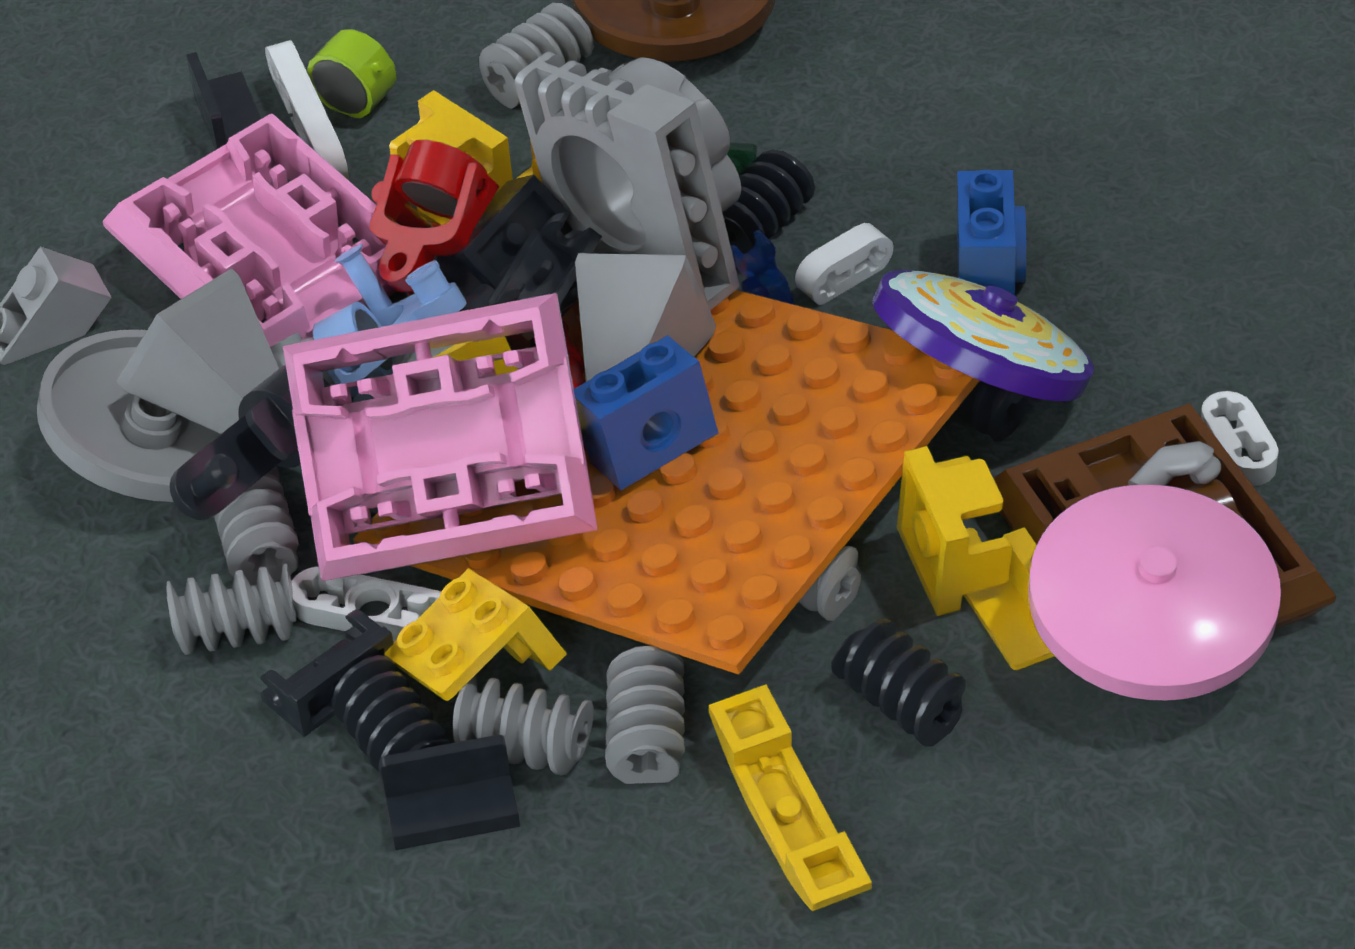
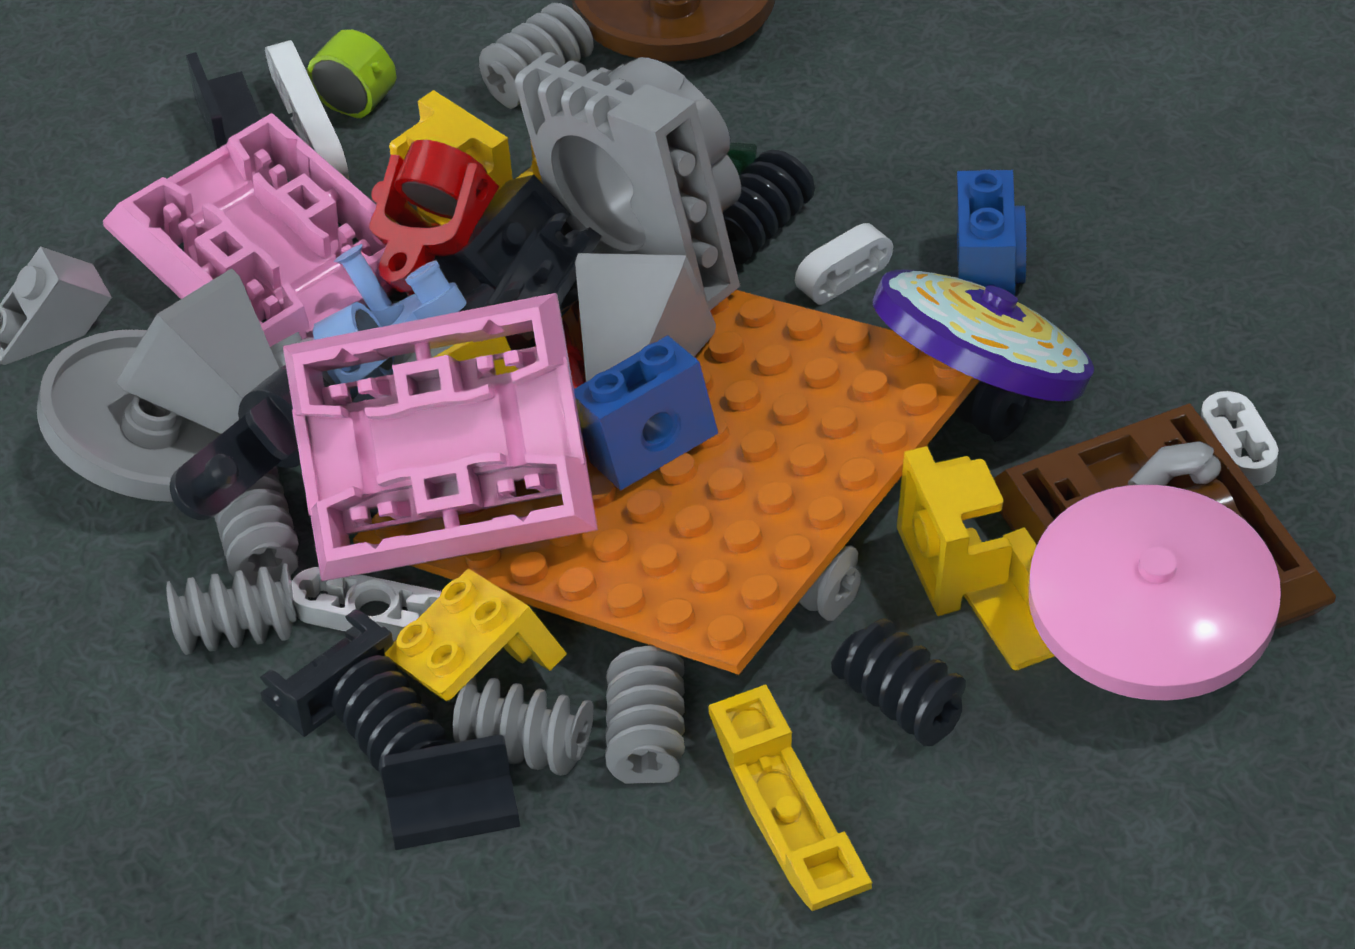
(761, 270): clear blue plate -> none

